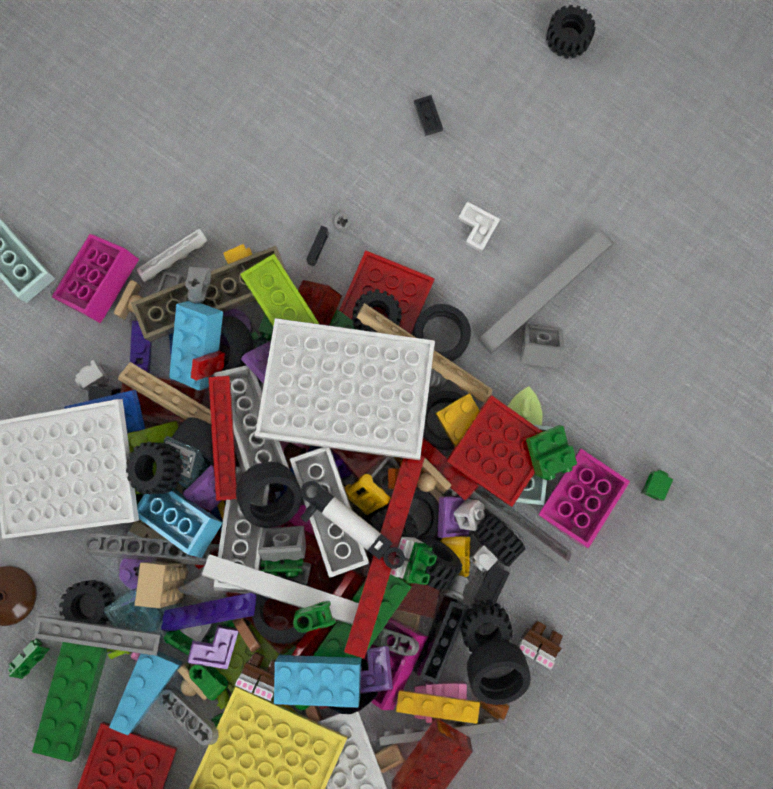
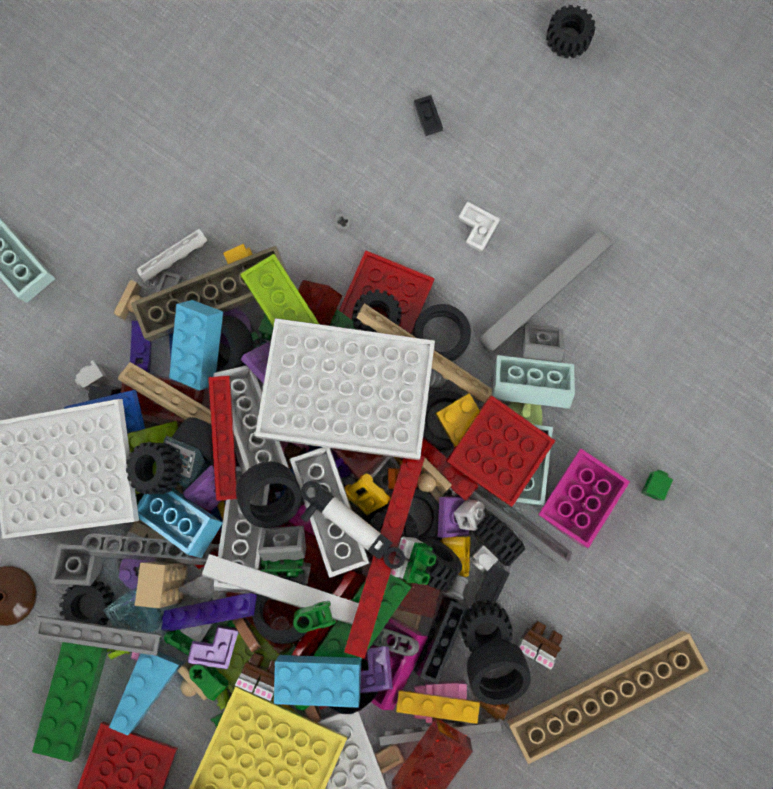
(22, 665): green hinge -> none
(75, 566): none -> light grey slope
(95, 277): dark pink slope -> none
(186, 720): light grey beam -> none
(197, 283): light grey piece -> none
(207, 365): red plate -> none
(317, 246): black tile -> none
(534, 381): none -> light aqua brick
(551, 453): green plate -> none
(607, 696): none -> tan brick

